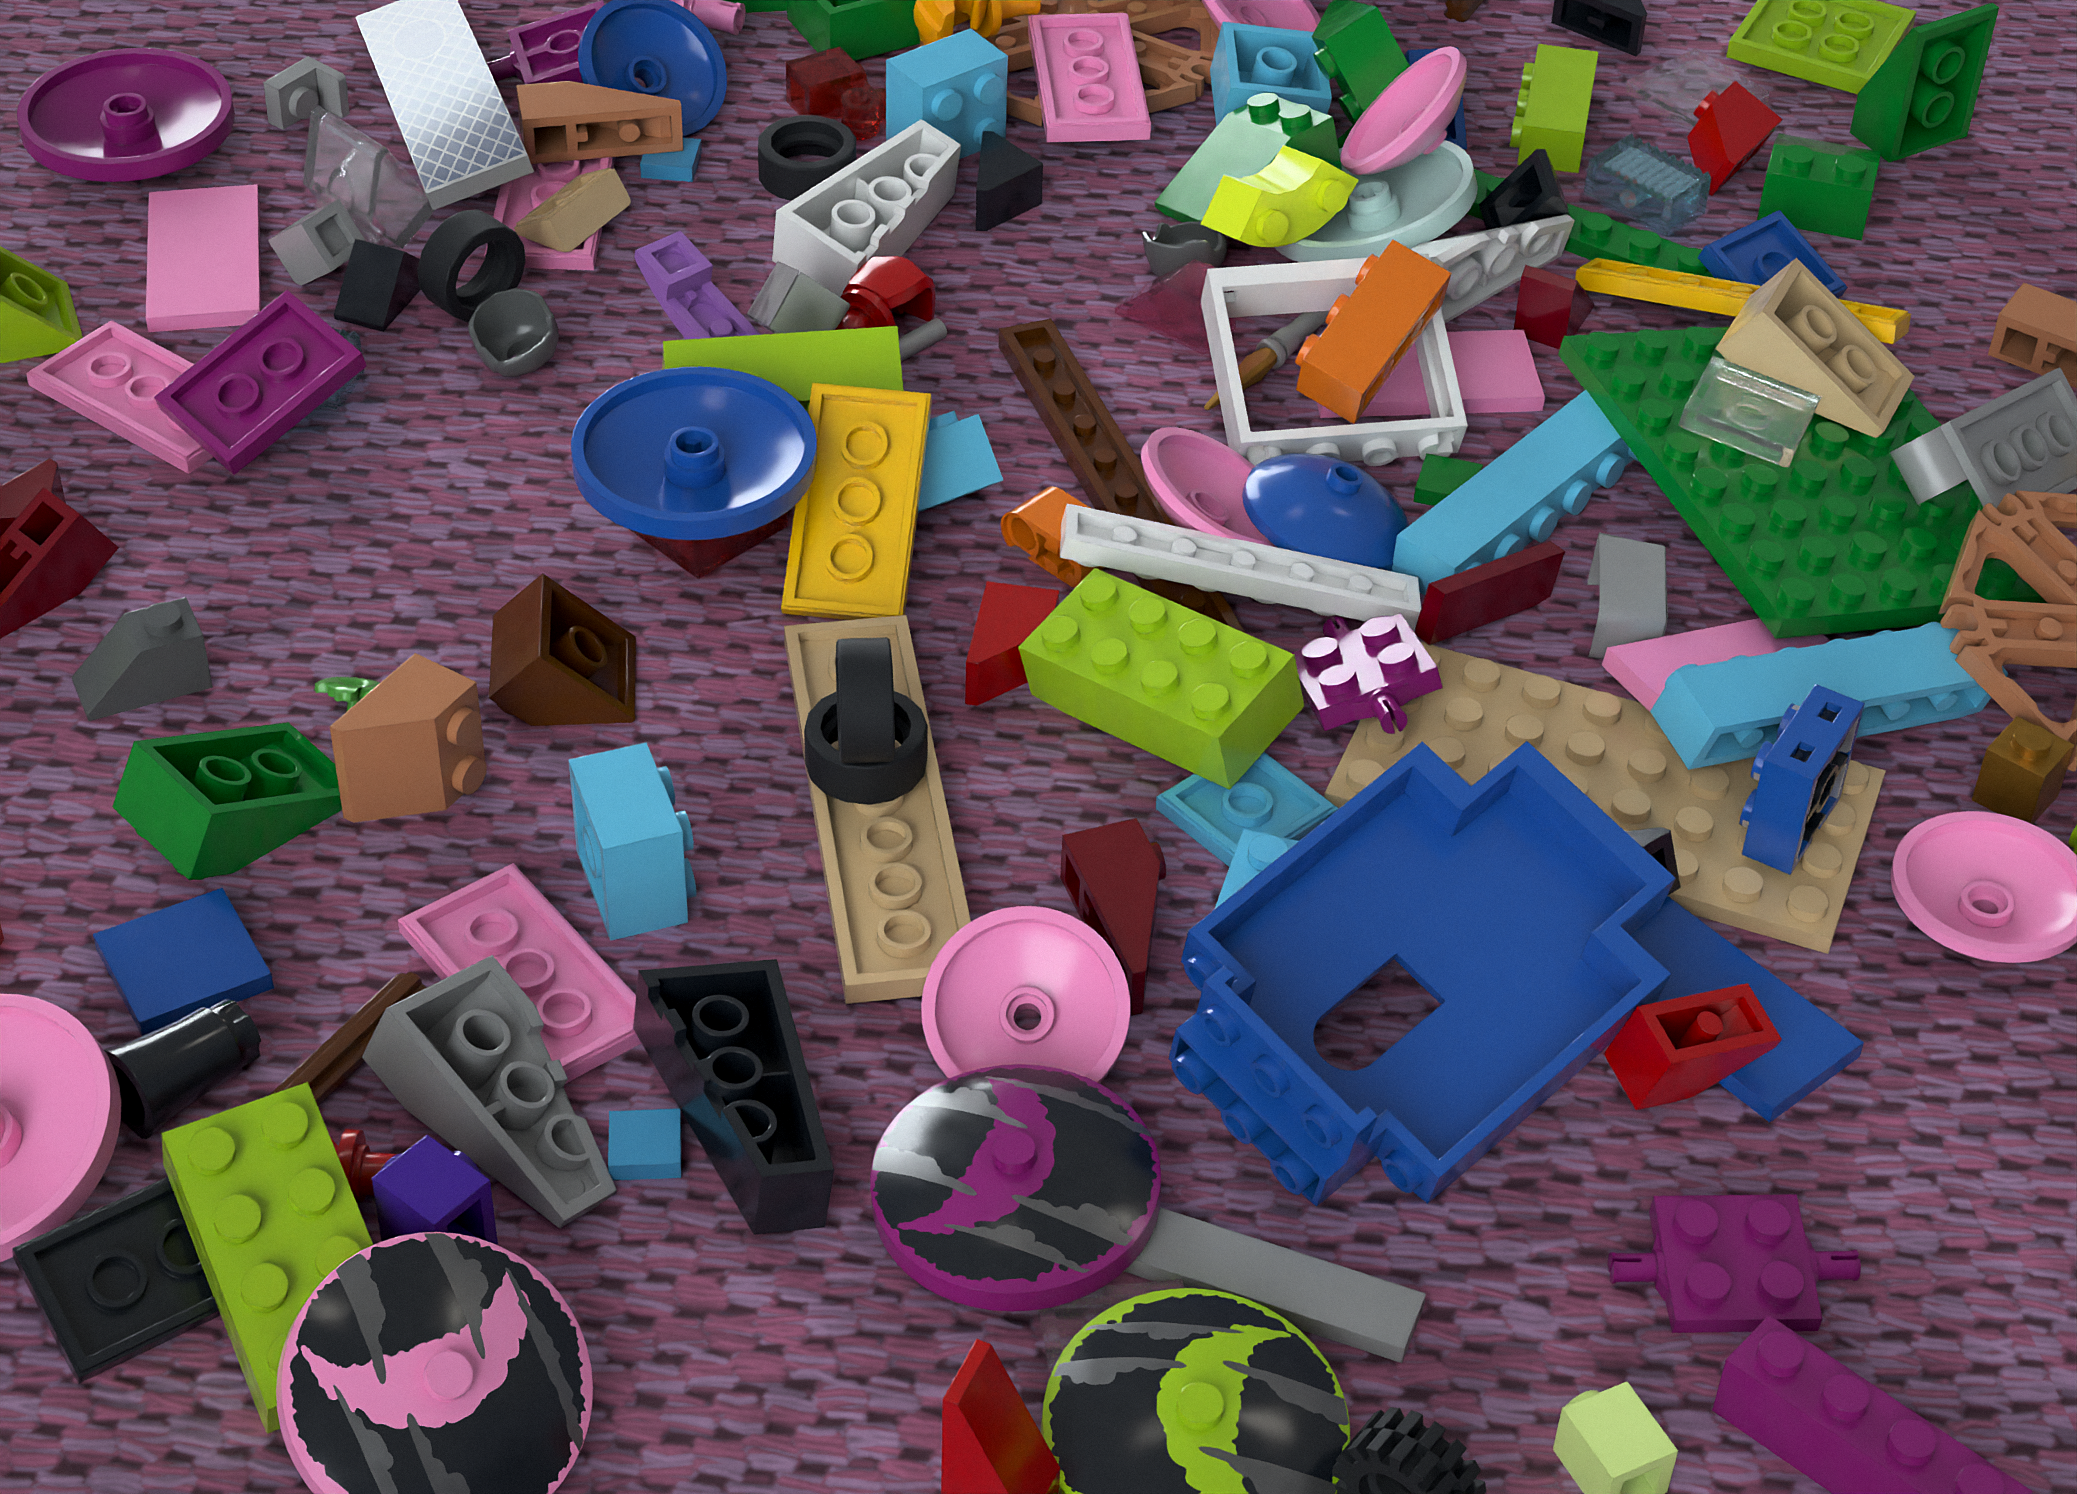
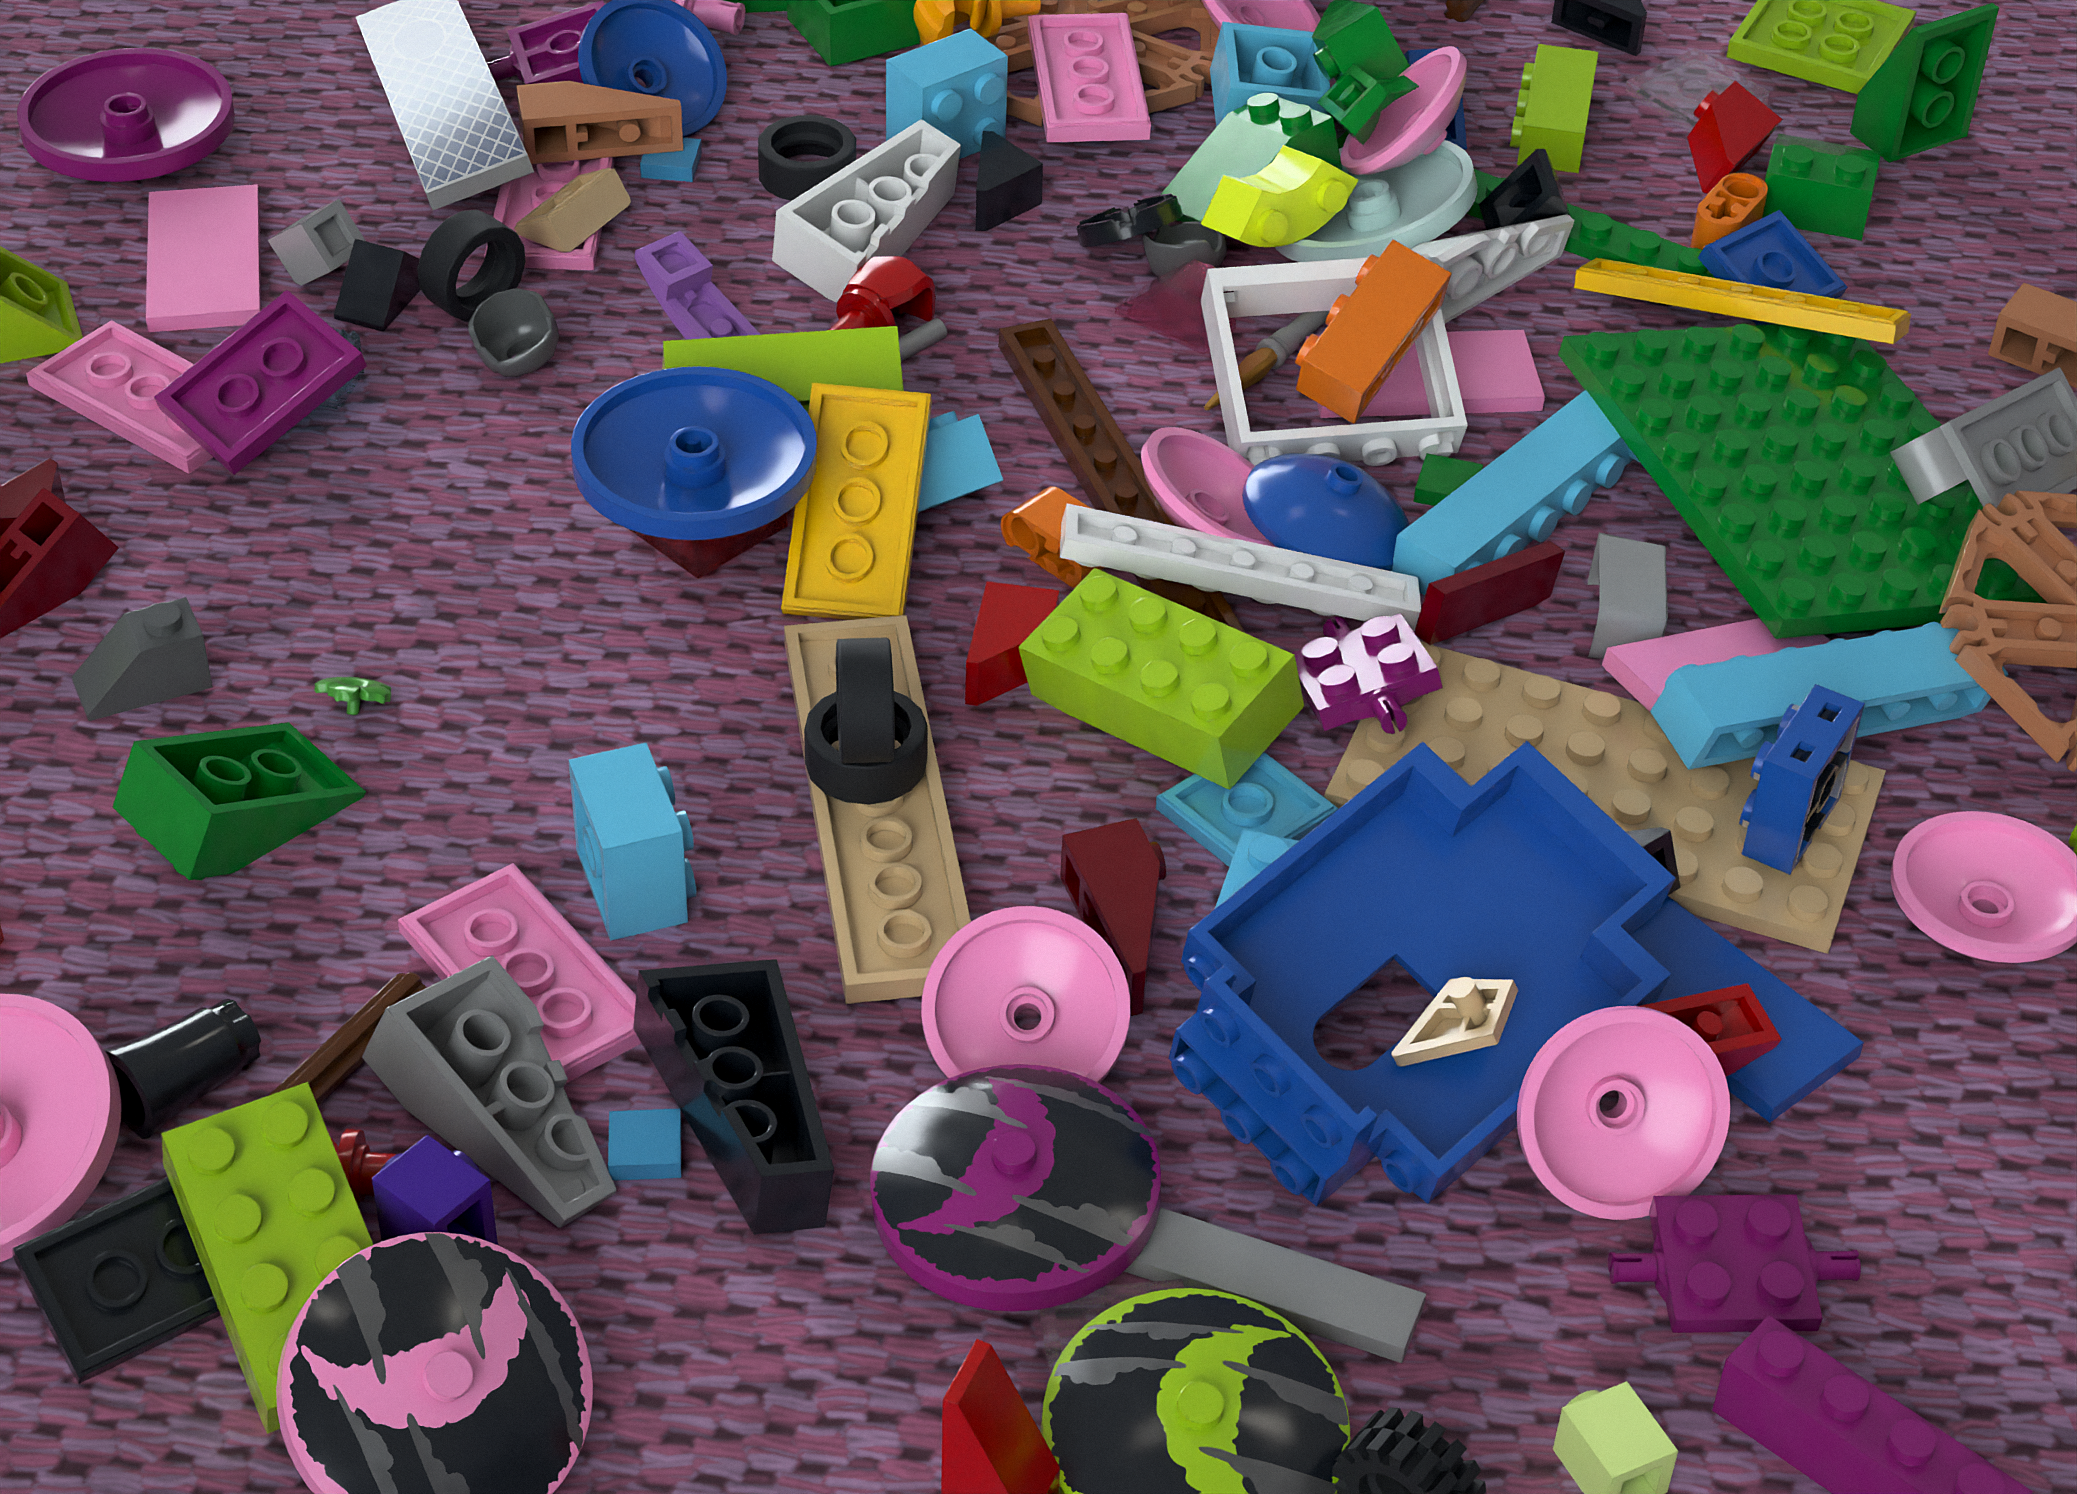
(182, 960): blue tile -> none
(301, 88): light grey bracket -> none
(366, 179): clear slope -> none
(410, 744): nougat slope -> none
(561, 660): reddish brown slope -> none
(796, 303): light grey piece -> none
(835, 88): clear red brick -> none
(1117, 225): none -> black tile
(1359, 99): none -> green slope
(1458, 1020): none -> tan piece
(1550, 306): dark red slope -> none
(1647, 185): clear light blue brick -> none
(1656, 1137): none -> bright pink dish
(1729, 207): none -> orange beam
(1749, 411): clear tile -> none
(1813, 342): tan slope -> none
(2022, 771): pearl gold brick -> none

